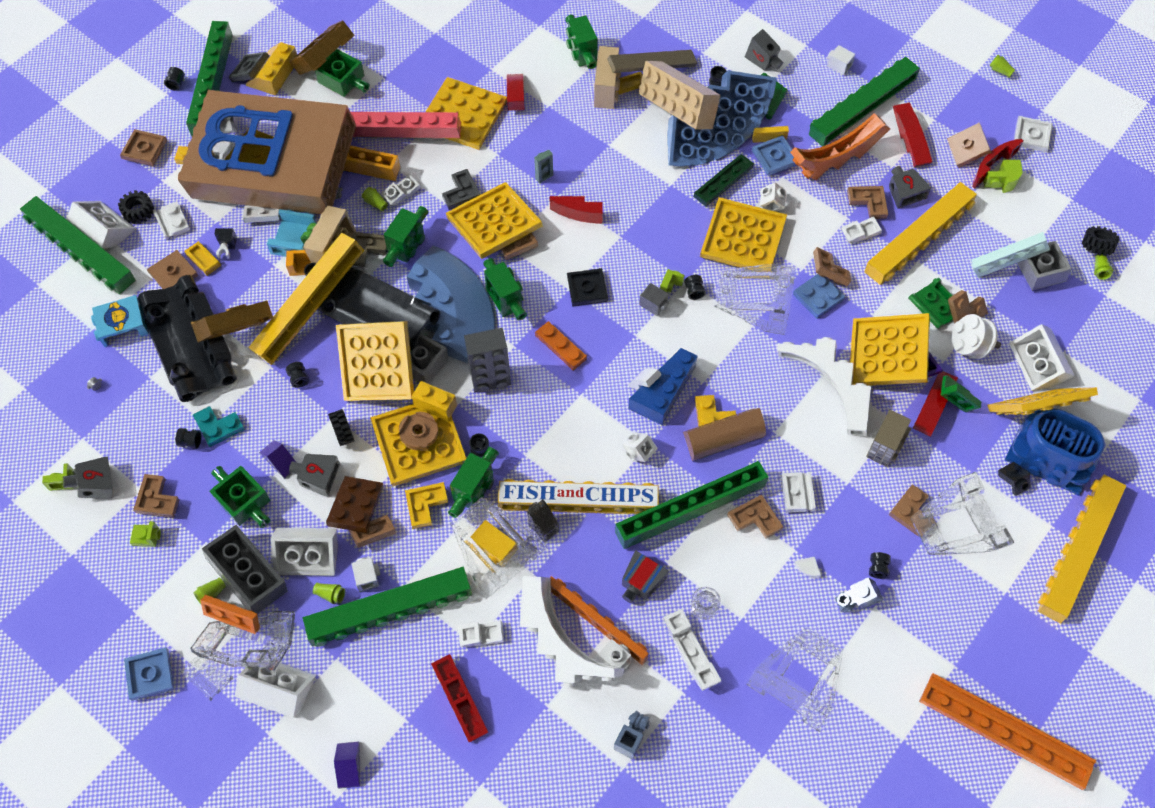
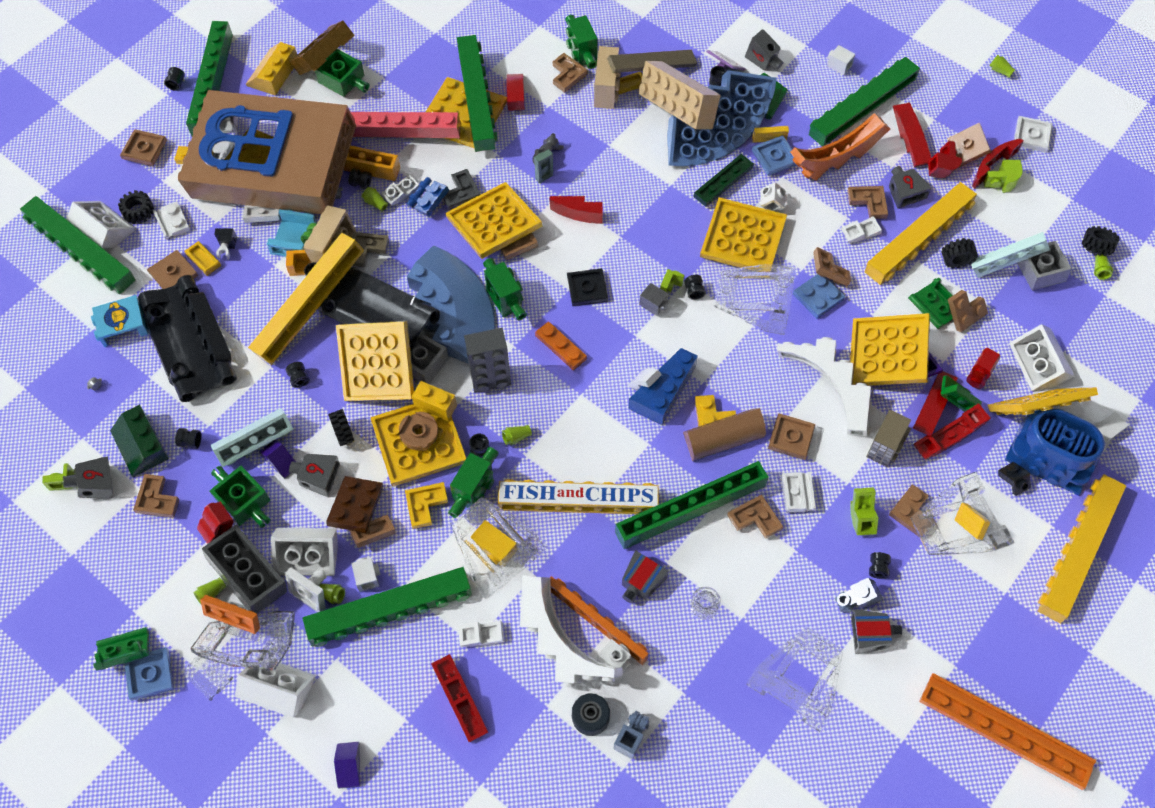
(122, 648): none -> green piece
(138, 441): none -> dark green slope
(145, 535): lime bracket -> none
(214, 521): none -> red brick
(217, 430): teal plate -> none
(232, 320): pearl gold piece -> none
(248, 66): dark grey plate -> none
(252, 437): none -> light aqua brick
(307, 589): none -> white tile
(359, 178): none -> black wheel
(404, 235): green brick -> none
(431, 198): none -> blue plate
(475, 92): none -> green brick
(513, 435): none -> lime cone
(542, 520): clear smoke slope -> none
(550, 143): none -> dark grey animal
(570, 73): none -> medium nougat plate
(590, 722): none -> black wheel
(639, 446): white brick -> none
(690, 650): white slope -> none
(725, 61): none -> medium lavender piece
(791, 436): none -> medium nougat plate
(808, 567): white tile -> none
(863, 512): none -> lime brick
(872, 631): none -> torso
(945, 162): none -> red brick
(952, 433): none -> red slope
(959, 253): none -> black tyre
(972, 521): none -> yellow tile
(975, 336): white wheel -> none
(983, 368): none -> red brick
(1112, 426): none -> white slope

